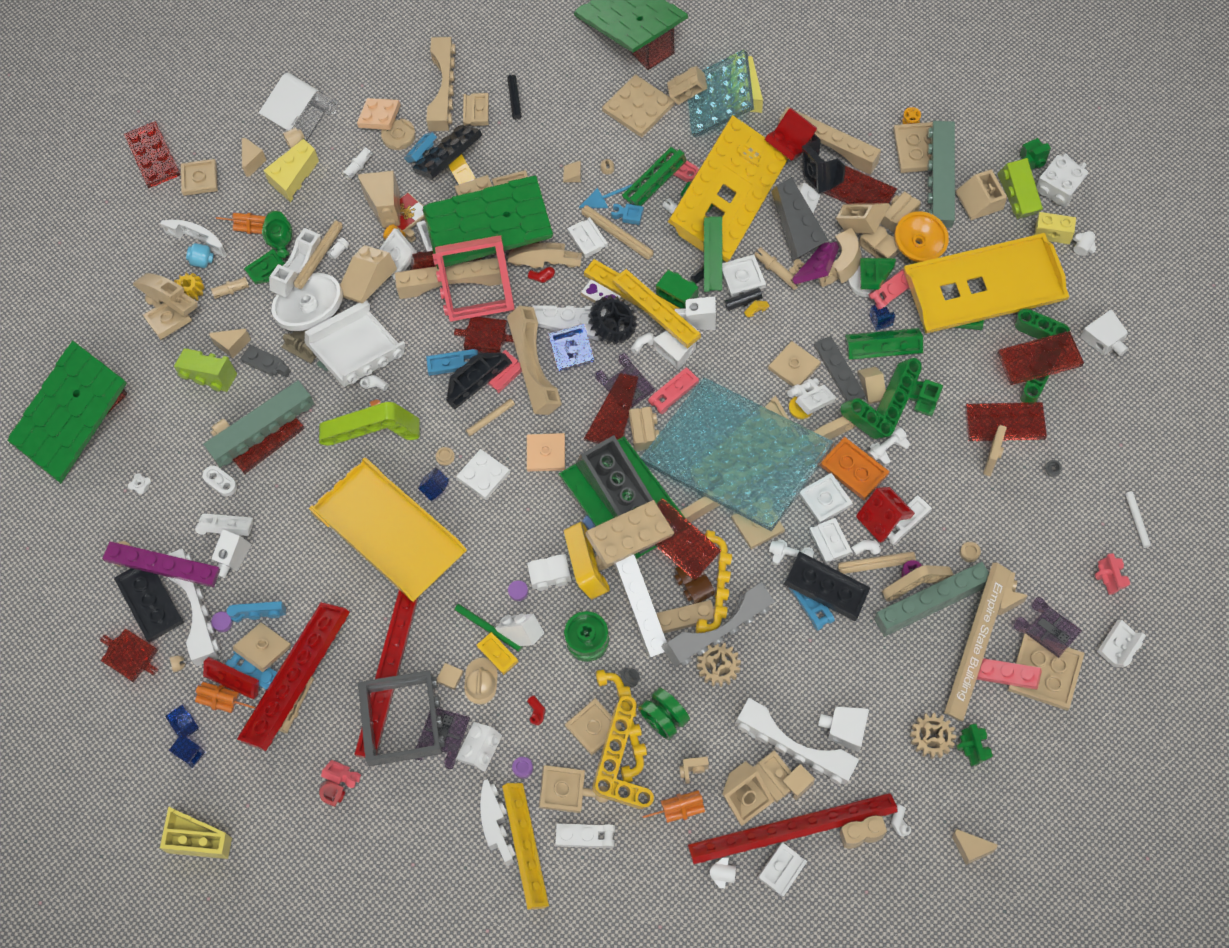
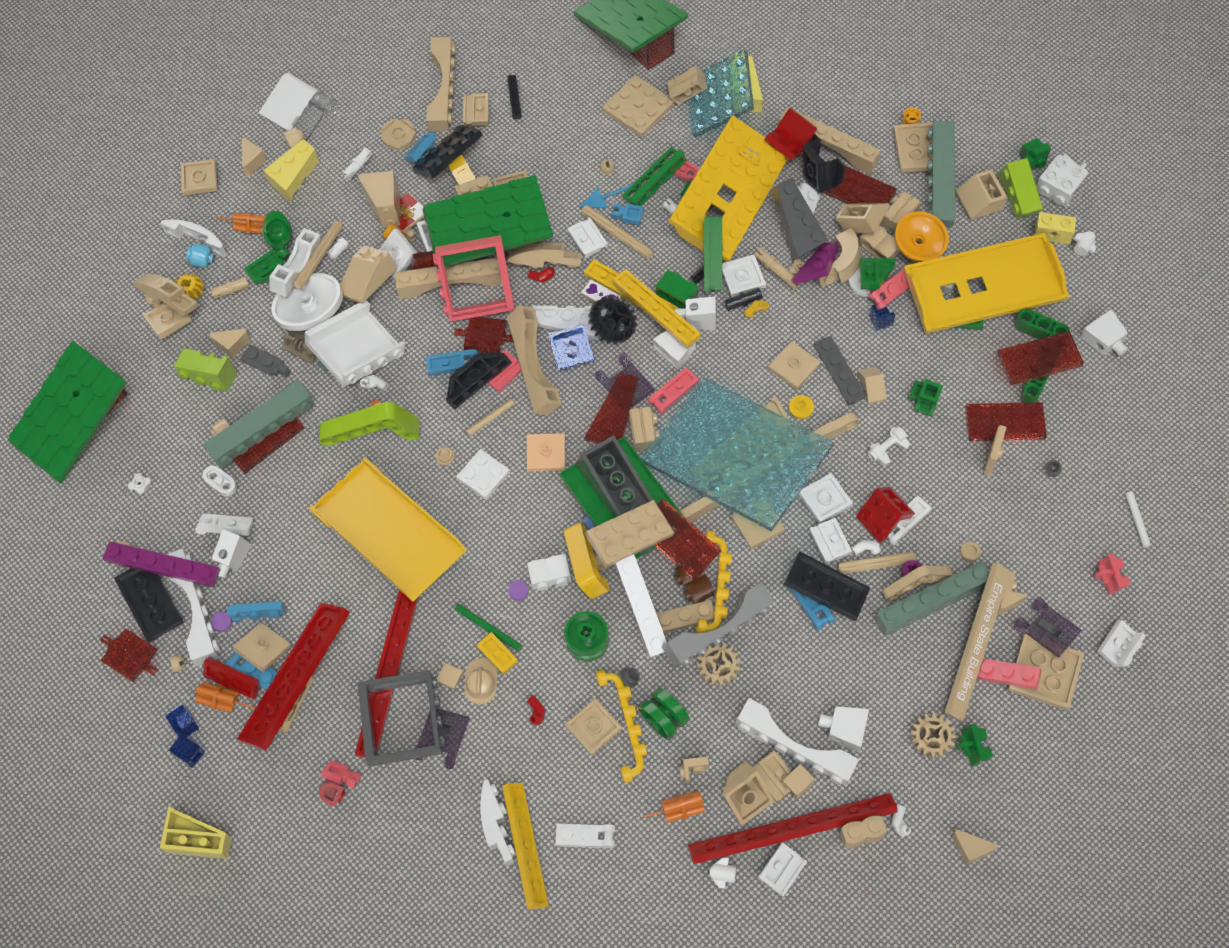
(152, 154): clear red plate -> none
(378, 113): light nougat plate -> none
(433, 484): clear blue panel -> none
(479, 746): white bracket -> none
(520, 629): white slope -> none
(522, 767): medium lavender tile -> none
(564, 789): tan plate -> none
(572, 172): tan slope -> none
(615, 758): yellow beam -> none
(640, 341): white arm -> none
(780, 549): white piece -> none
(814, 399): white plate -> none
(854, 468): orange plate -> none
(883, 421): green beam -> none
(884, 343): green fence -> none

